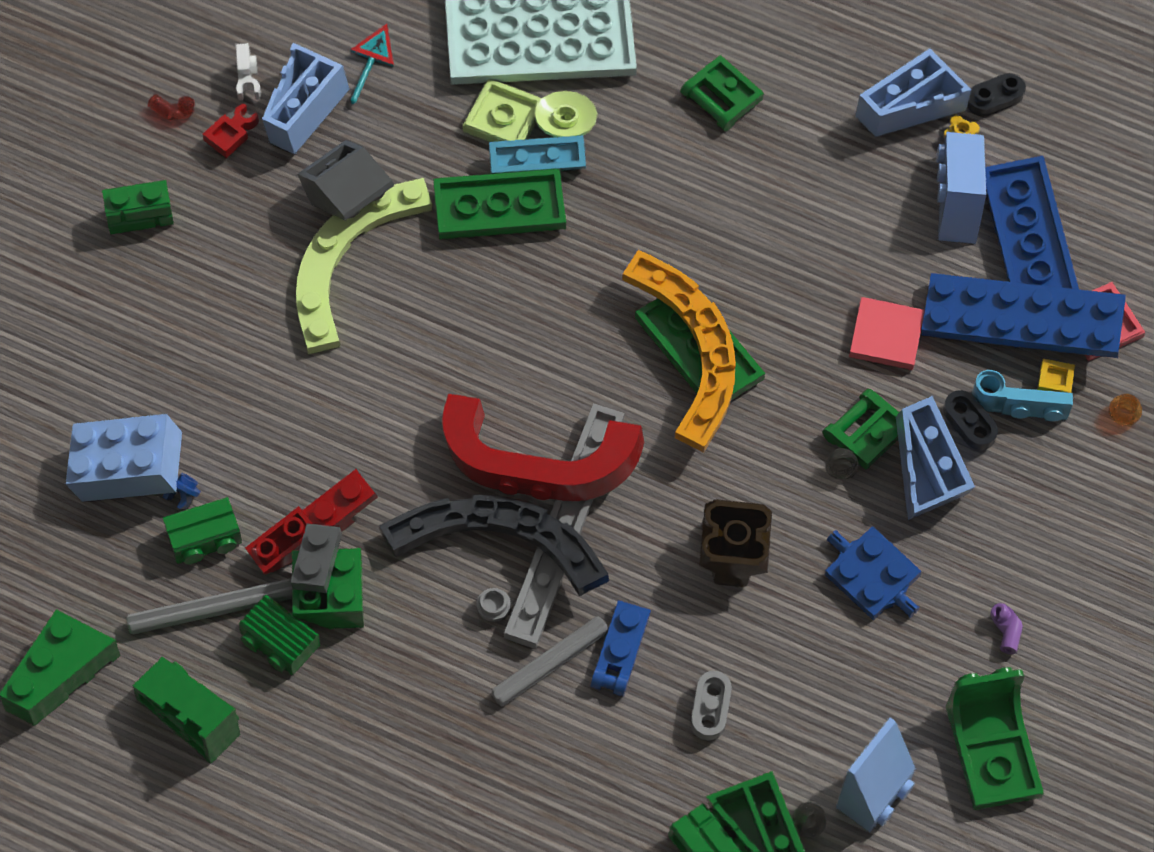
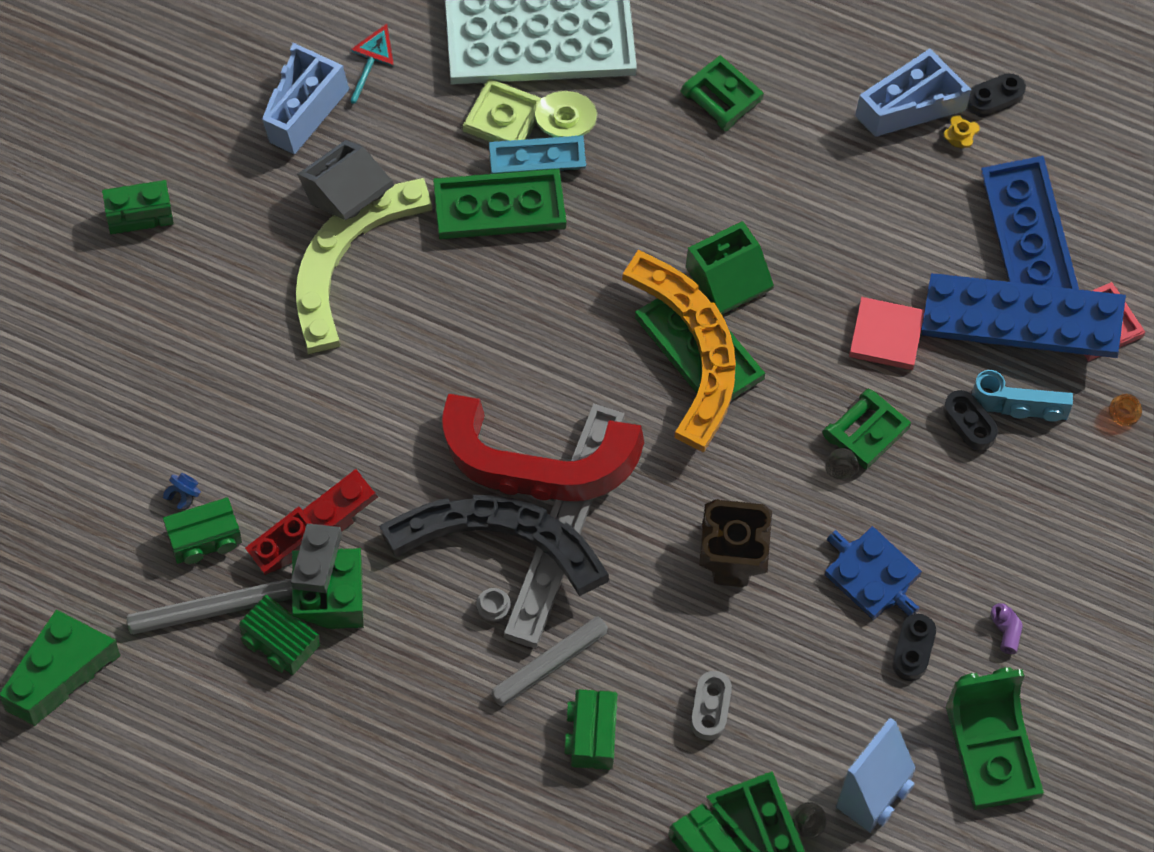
(124, 457): light blue brick -> none
(173, 111): clear red arm -> none
(188, 708): green wedge -> none
(229, 133): red plate -> none
(246, 67): white plate -> none
(593, 729): none -> green brick
(621, 647): blue plate -> none
(729, 267): none -> green slope
(916, 645): none -> black plate
(929, 459): light blue wedge -> none
(961, 186): light blue wedge -> none
(1055, 376): yellow plate -> none

